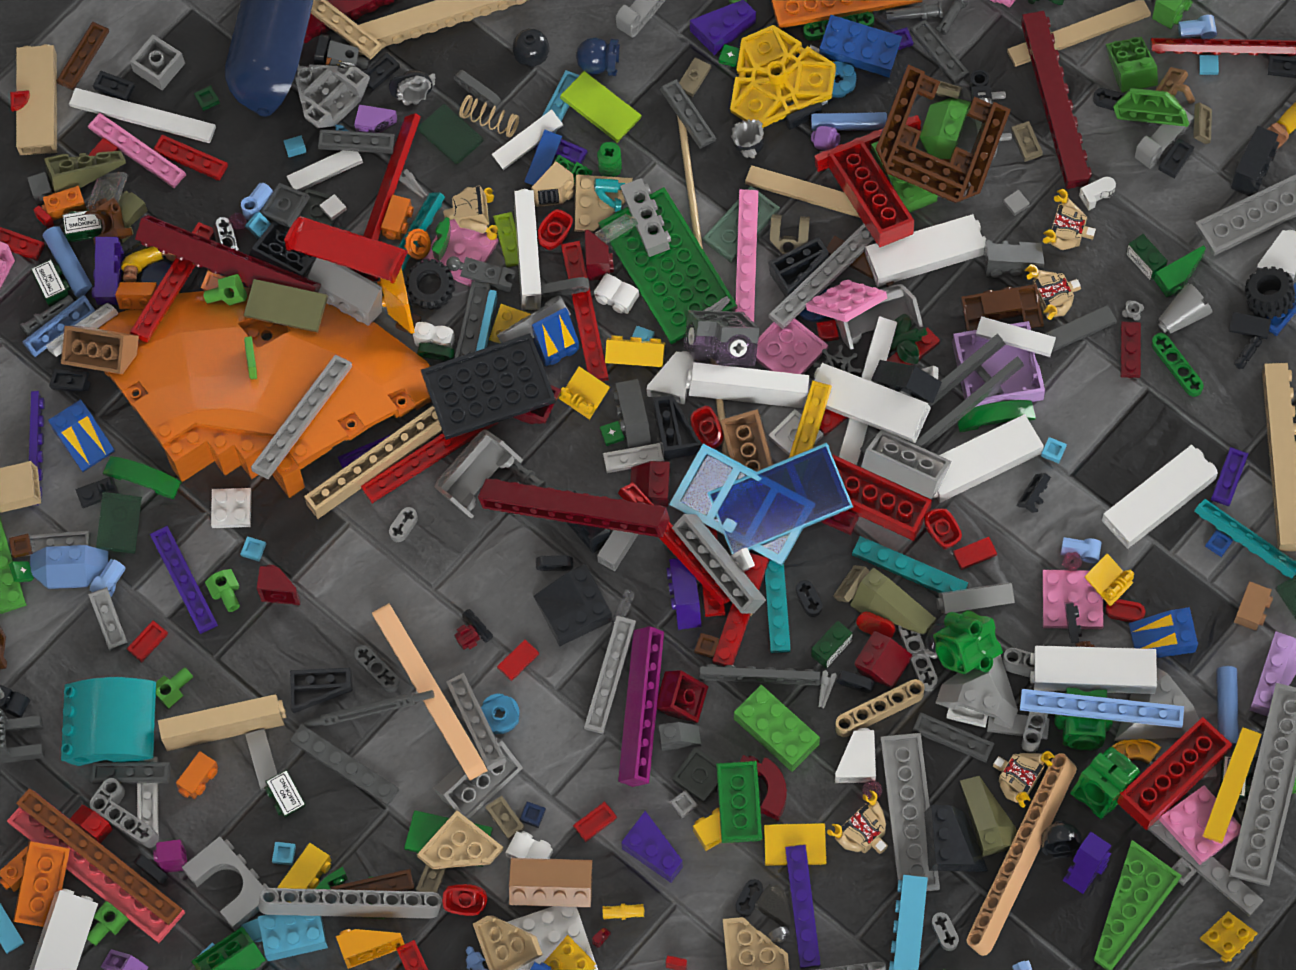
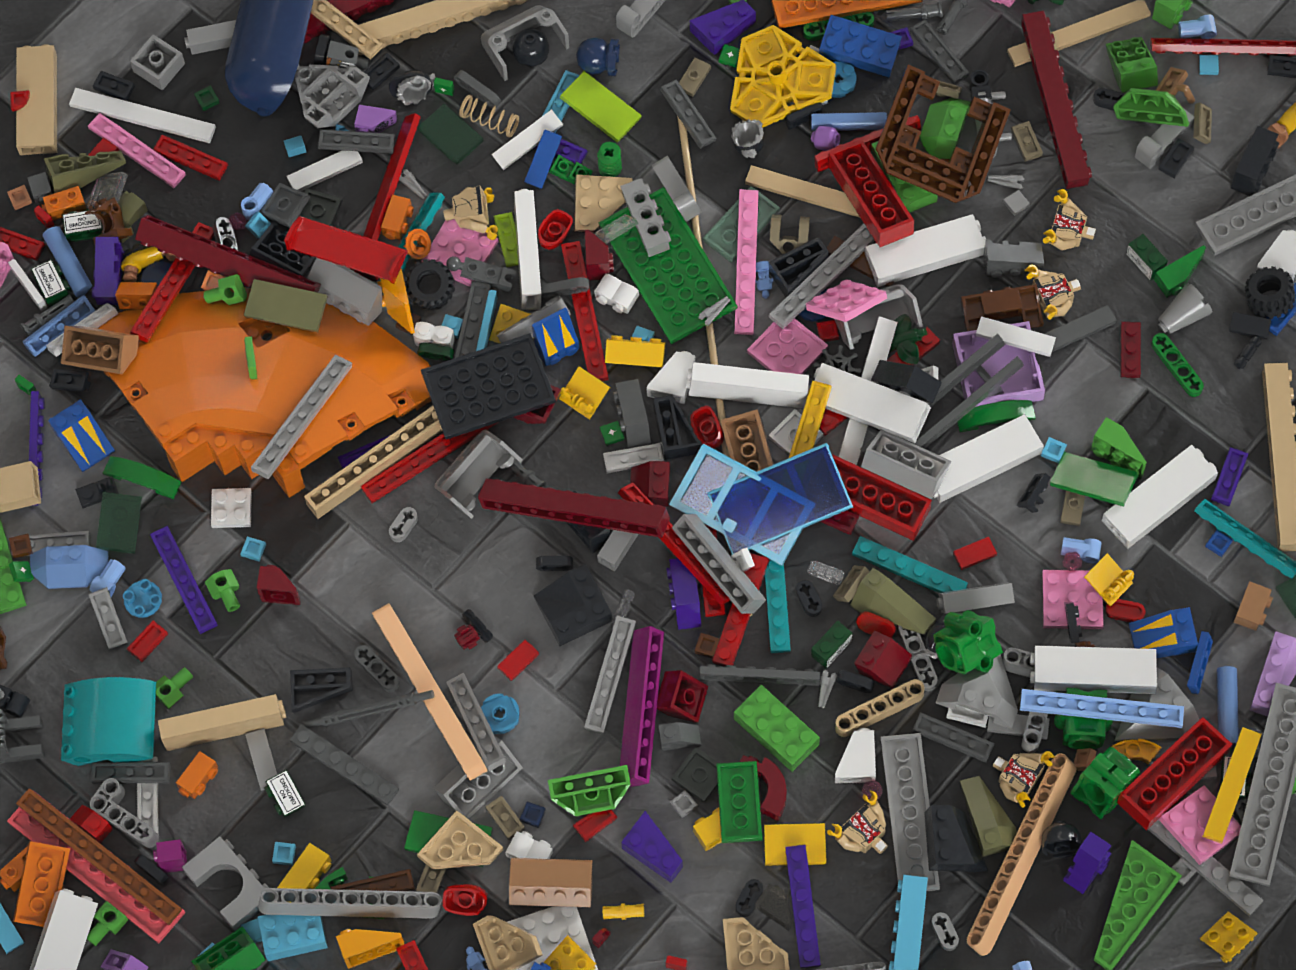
(19, 197): none -> nougat plate
(25, 385): none -> green tile
(27, 284): none -> white tile
(82, 56): reddish brown tile -> none
(142, 598): none -> dark azure dish
(210, 37): none -> light grey brick
(333, 207): white tile -> none
(443, 233): green slope -> none
(444, 86): none -> green tile
(454, 323): none -> medium azure plate
(496, 38): none -> light grey windscreen
(554, 186): tan slope -> none
(591, 790): none -> bright green wedge
(608, 185): teal plant -> none
(676, 188): none -> light grey beam
(722, 336): piece -> none
(764, 283): none -> medium blue piece
(779, 934): flat silver tile -> none
(826, 572): none -> clear beam
(943, 528): red piece -> none
(1007, 180): none -> light grey piece
(1072, 508): none -> dark tan plate
(1084, 758): none -> nougat plate
(1093, 479): none -> green tile
(1097, 190): white leg -> none
(1115, 445): none -> bright green slope
(1133, 305): light grey plate -> none
(1200, 663): none -> blue tile

